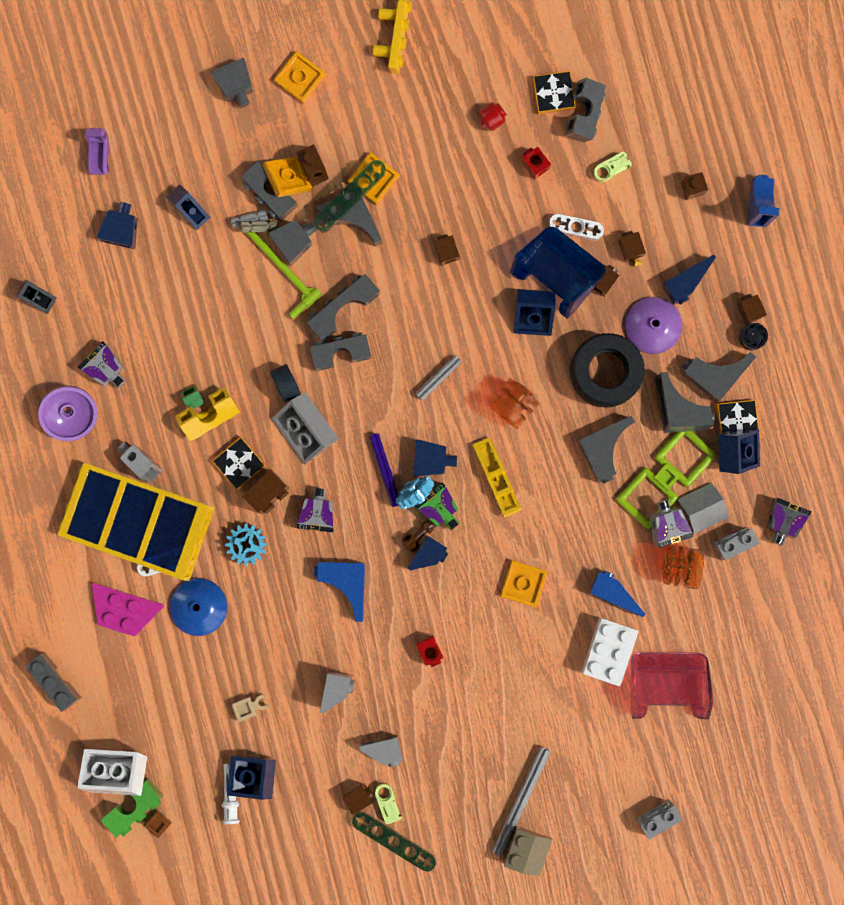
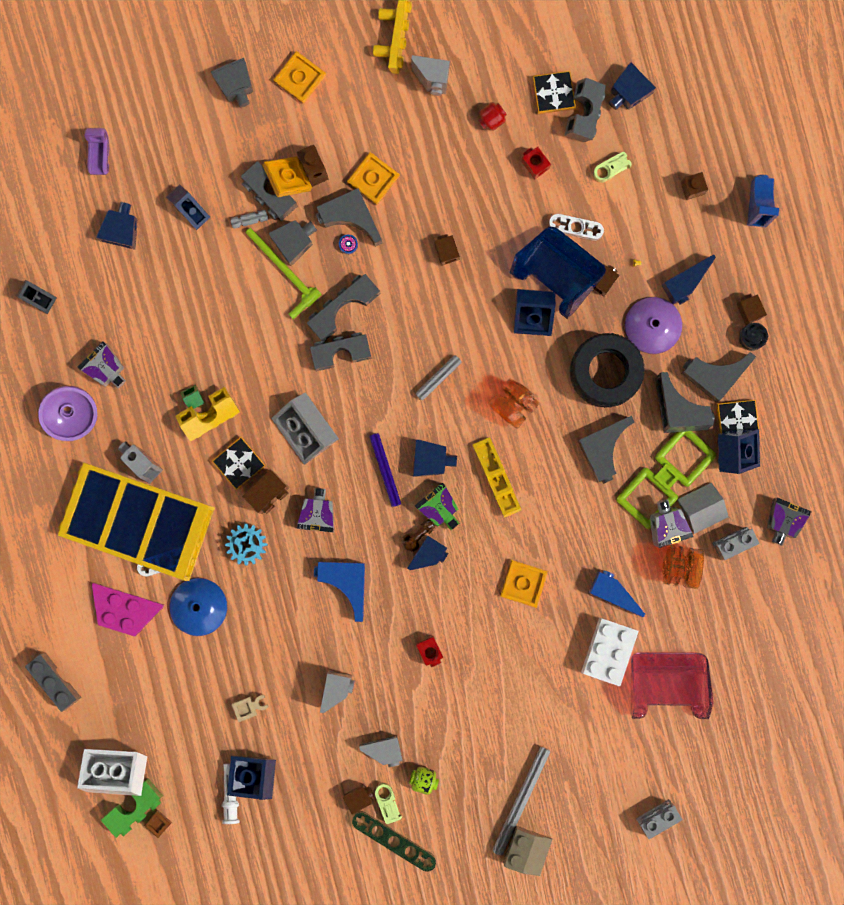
(258, 226): dark tan axle -> none
(285, 383): black wheel -> none
(348, 244): none -> tile
(352, 187): clear green beam -> none
(414, 492): medium azure gear -> none
(423, 780): none -> lime head
(431, 73): none -> light grey slope
(630, 88): none -> dark blue torso
(631, 246): reddish brown brick -> none

